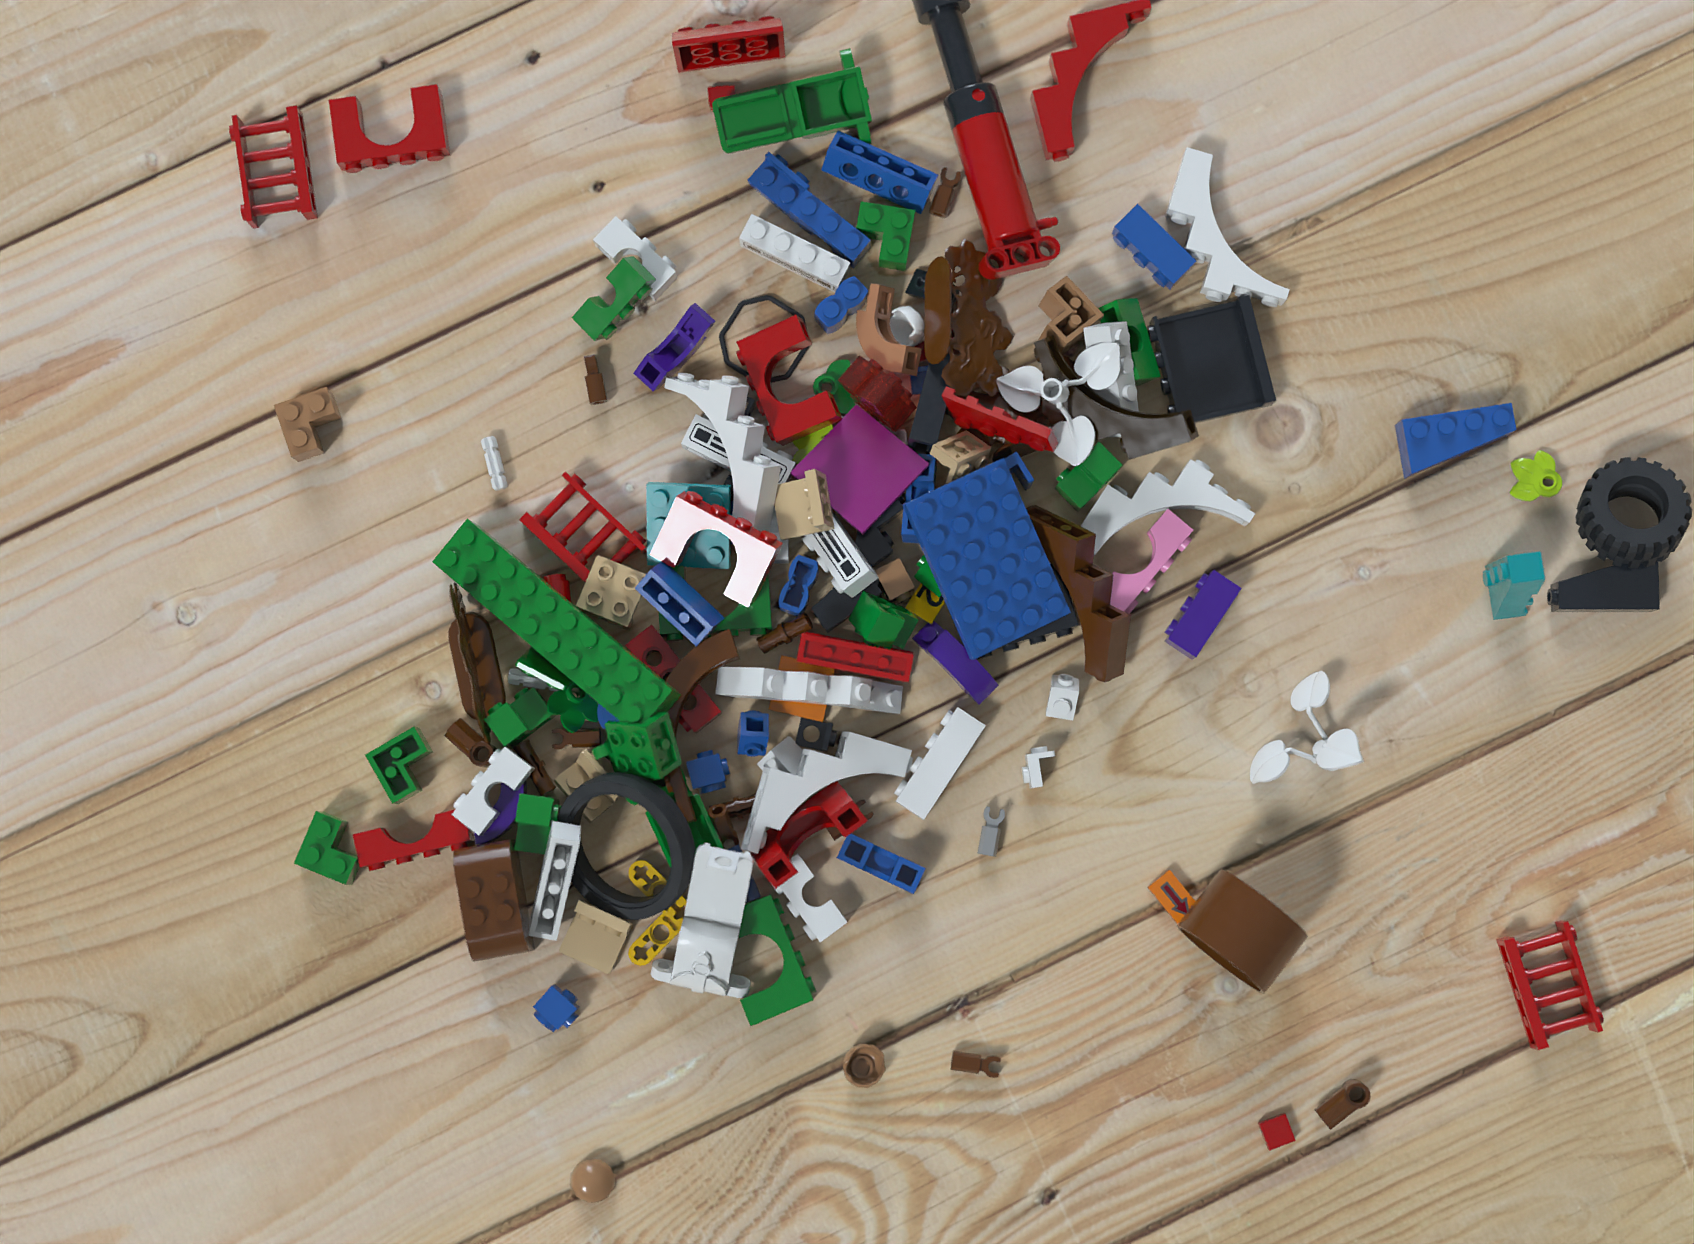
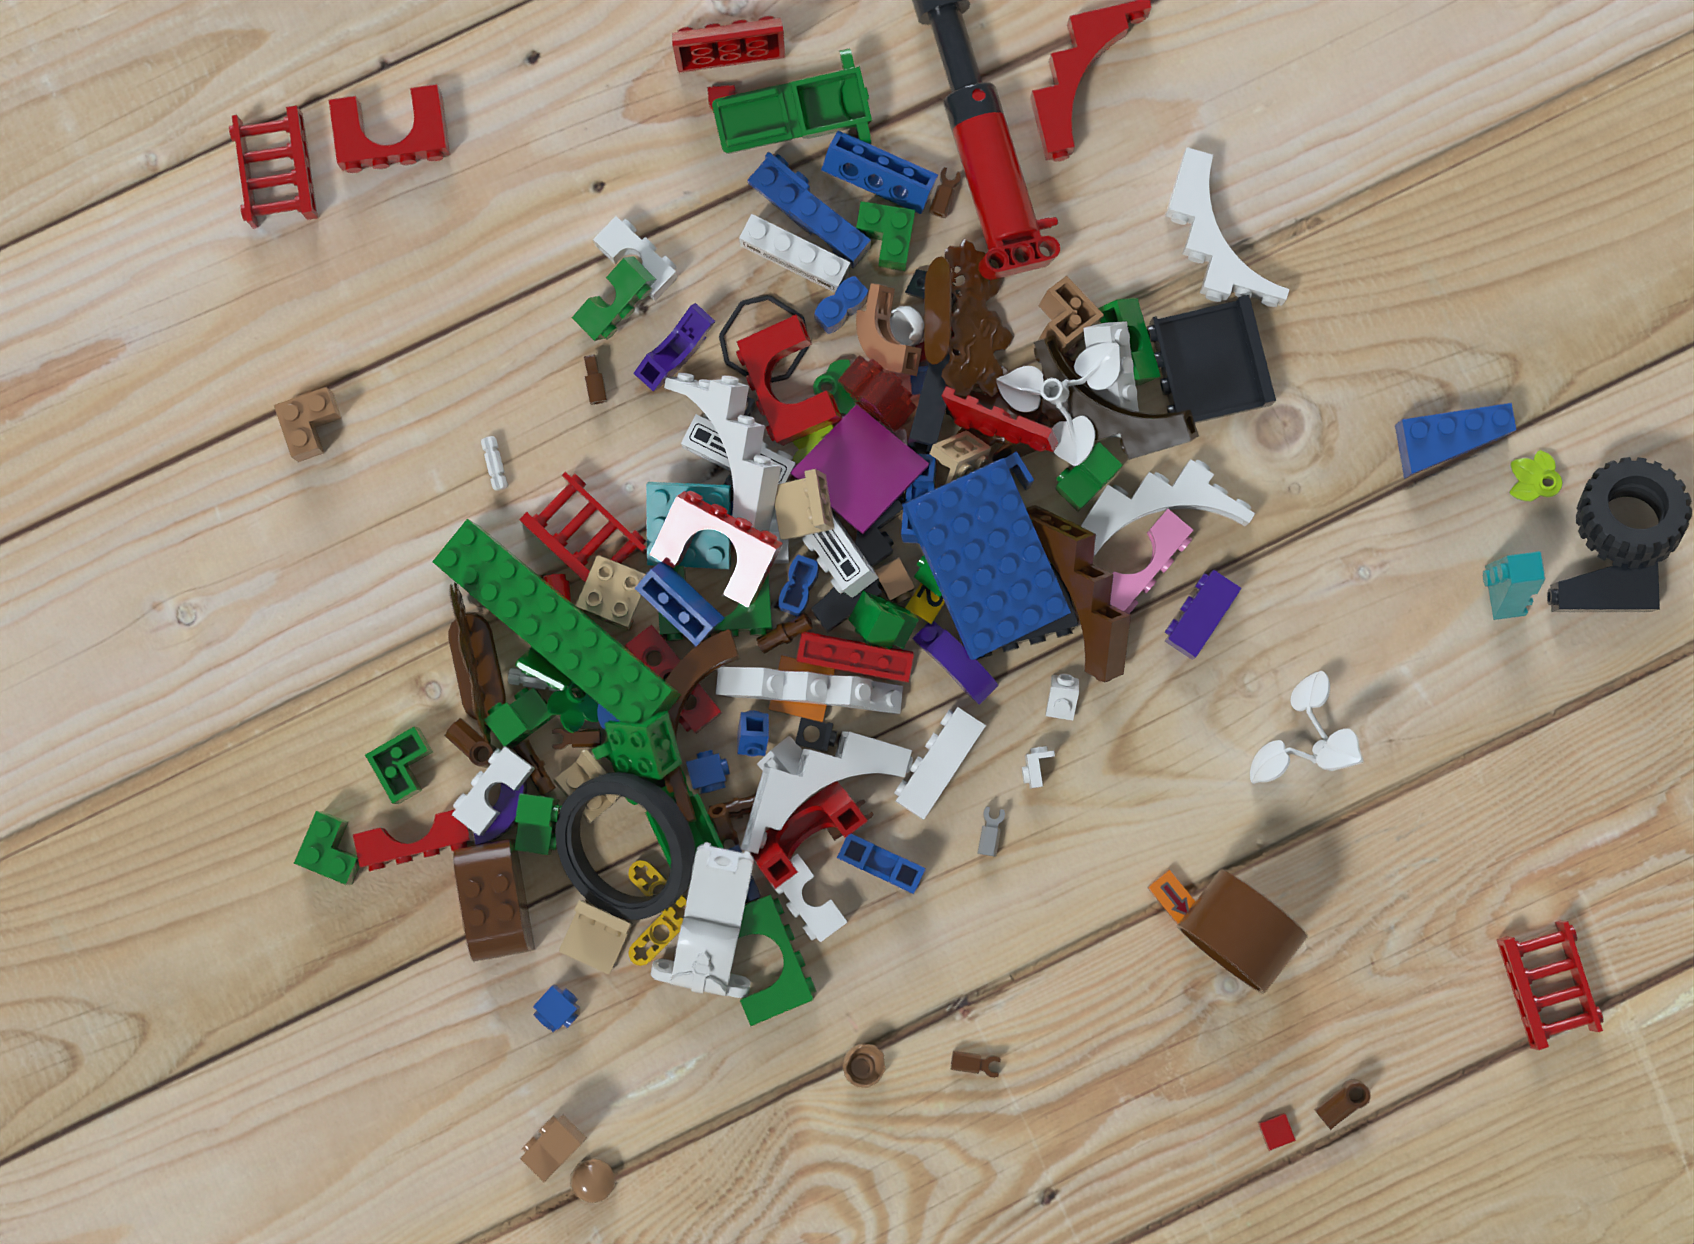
(554, 880): white brick -> none
(558, 1142): none -> medium nougat brick
(1153, 247): blue brick -> none

